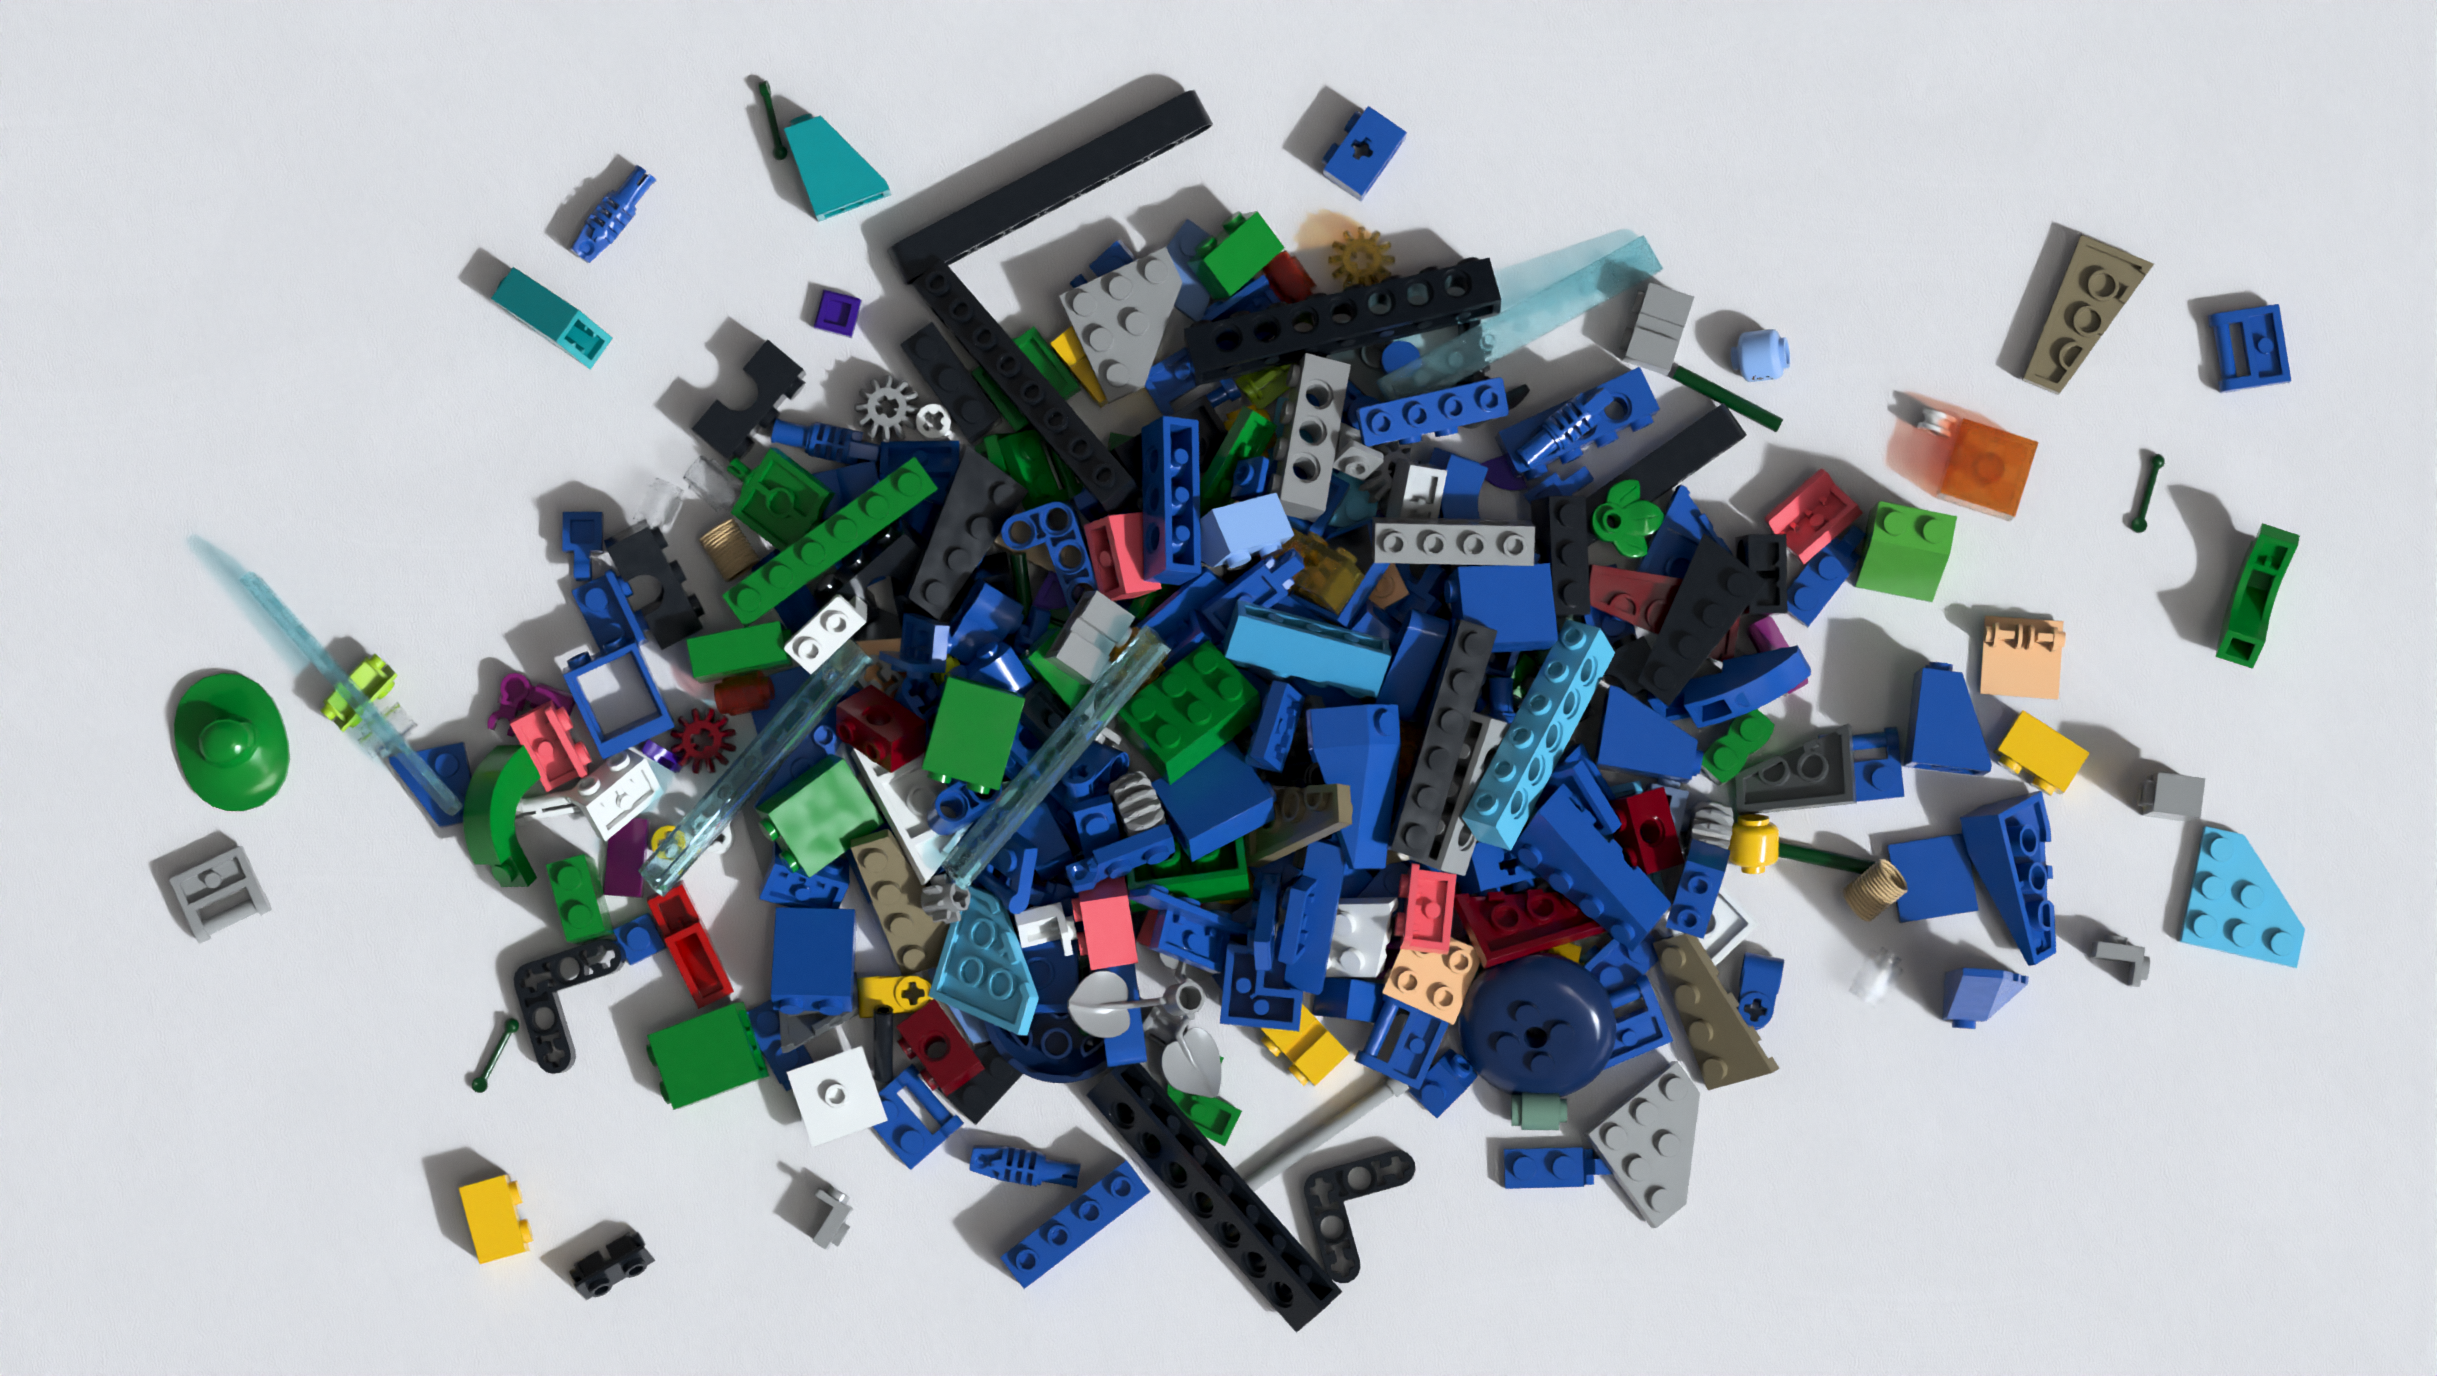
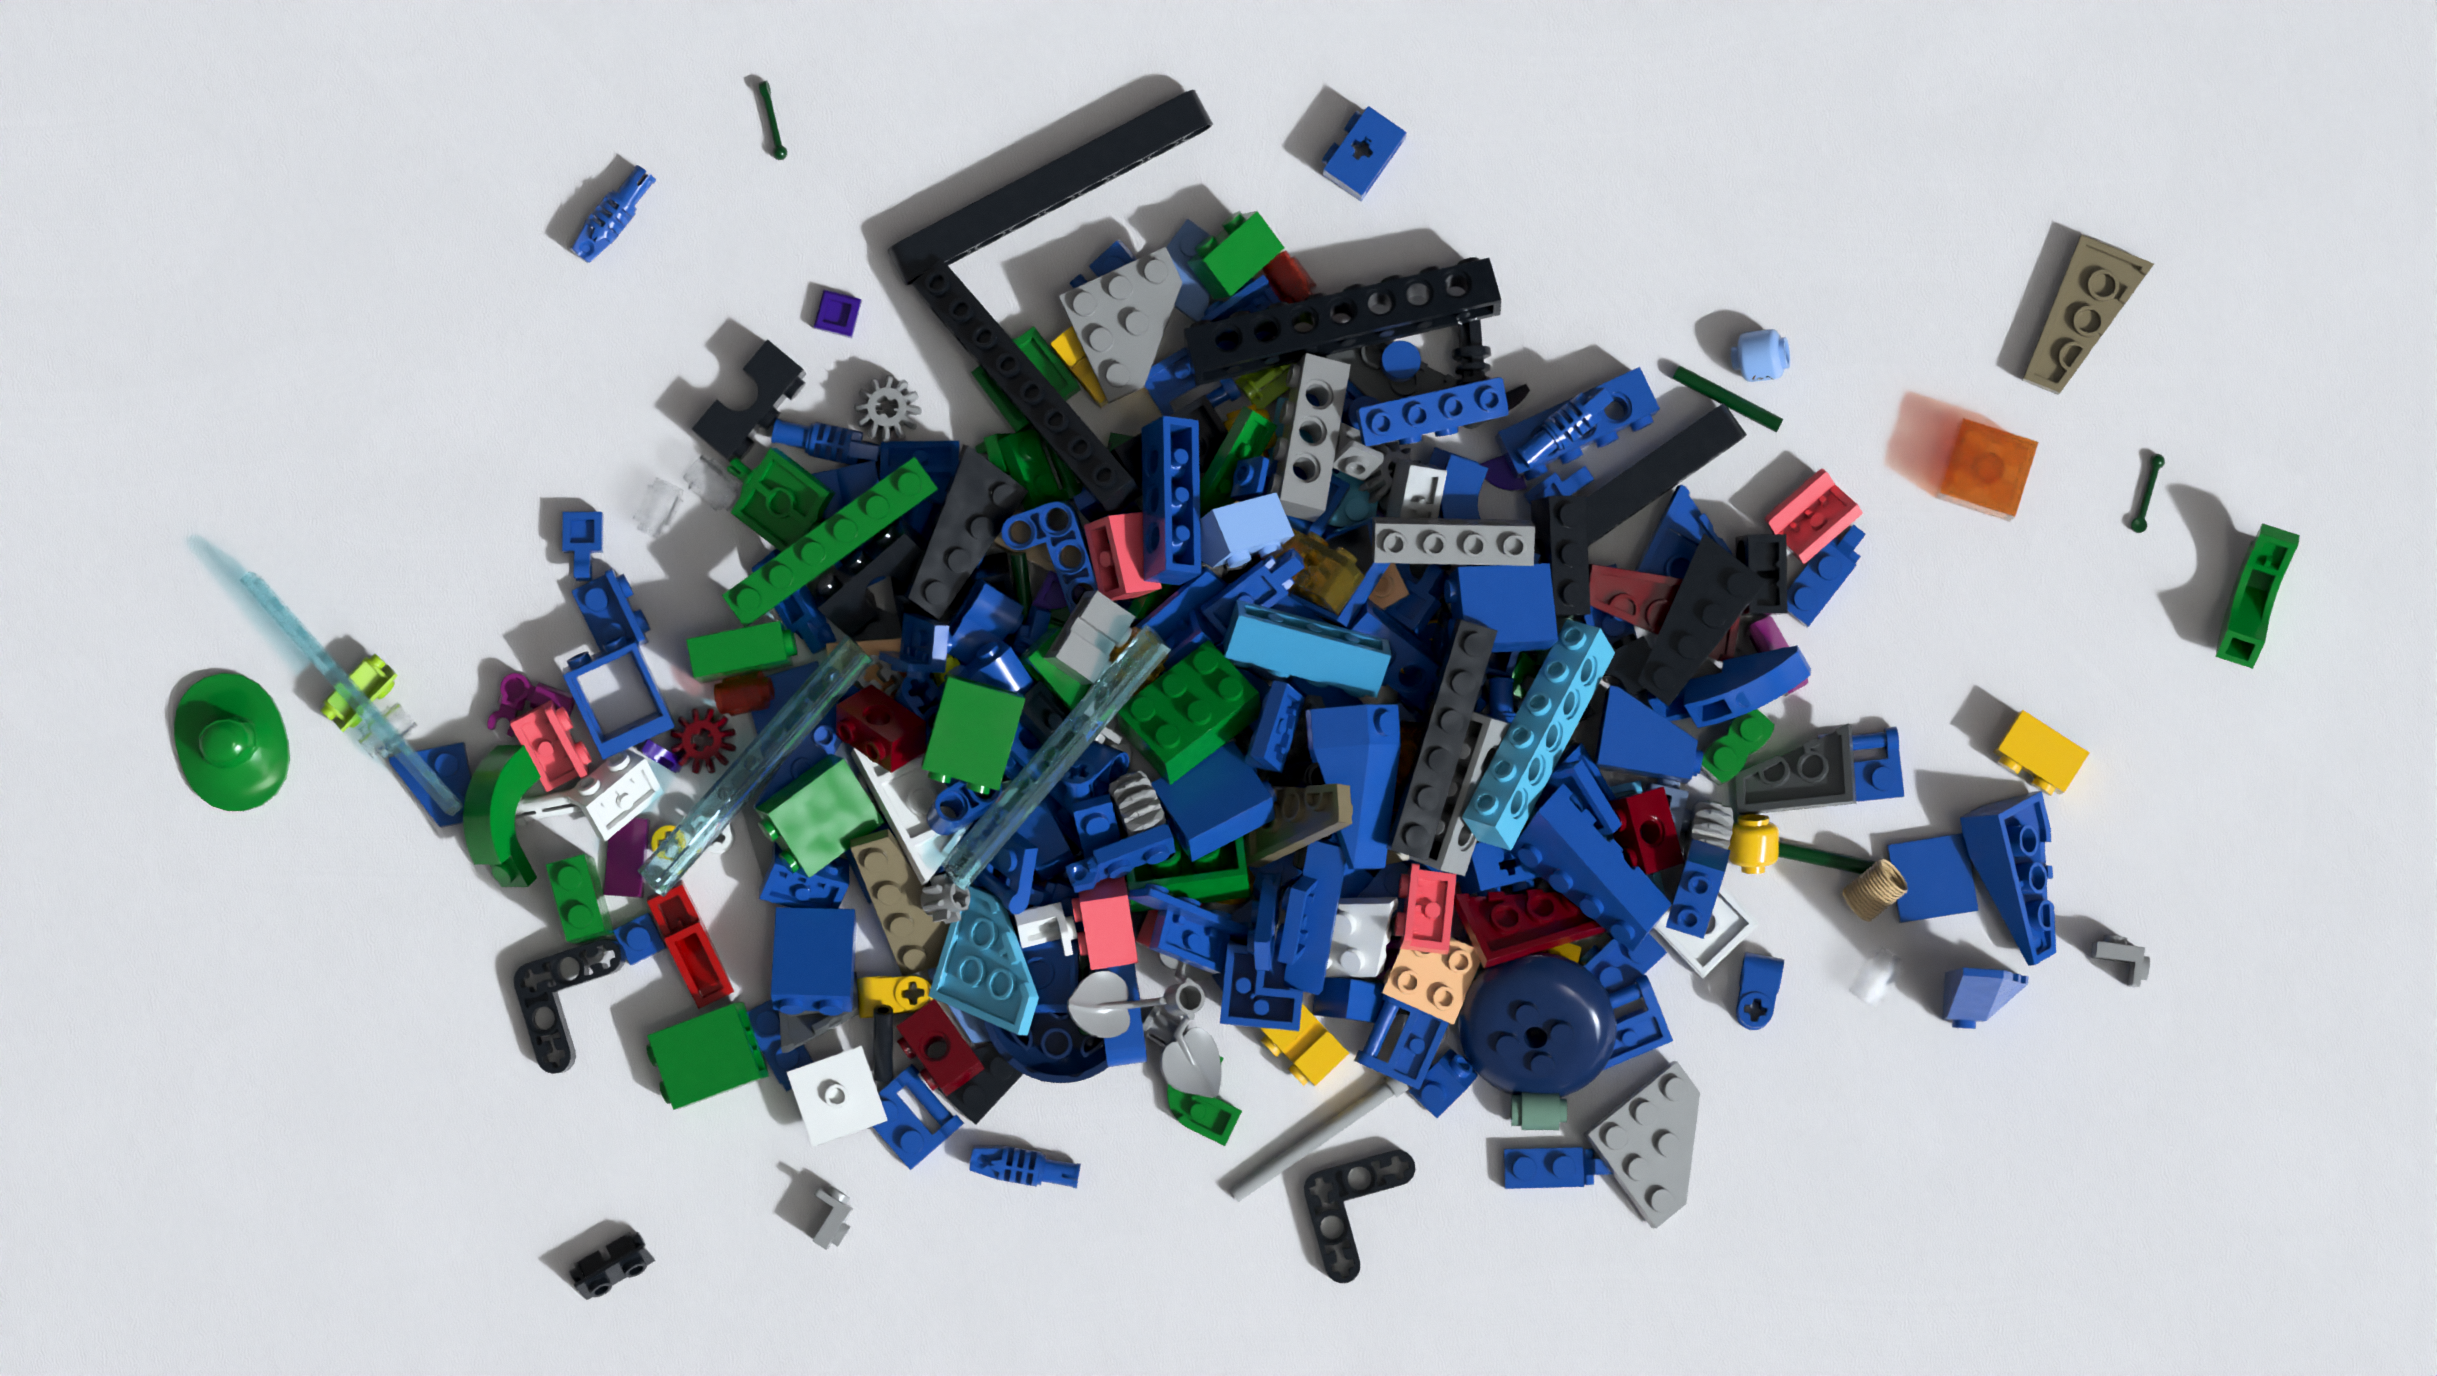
(214, 882): light grey plate -> none
(481, 1084): dark green hinge -> none
(495, 1218): yellow brick -> none
(551, 317): teal slope -> none
(641, 552): black arch -> none
(729, 550): tan piece -> none
(826, 631): white bracket -> none
(832, 169): teal slope -> none
(935, 411): white bush -> none
(951, 383): black arch -> none
(1075, 1224): blue brick -> none
(1214, 1194): black brick -> none
(1371, 251): clear yellow gear -> none
(1412, 661): blue beam -> none
(1524, 322): clear light blue tile -> none
(1631, 517): green plate -> none
(1657, 328): light grey brick -> none
(1716, 1030): dark tan wing -> none
(1905, 551): bright green slope -> none
(1936, 423): bush -> none
(1944, 725): blue slope -> none
(2021, 657): light nougat hinge -> none
(2171, 796): light grey brick -> none
(2238, 904): medium azure plate -> none
(2262, 345): blue plate -> none

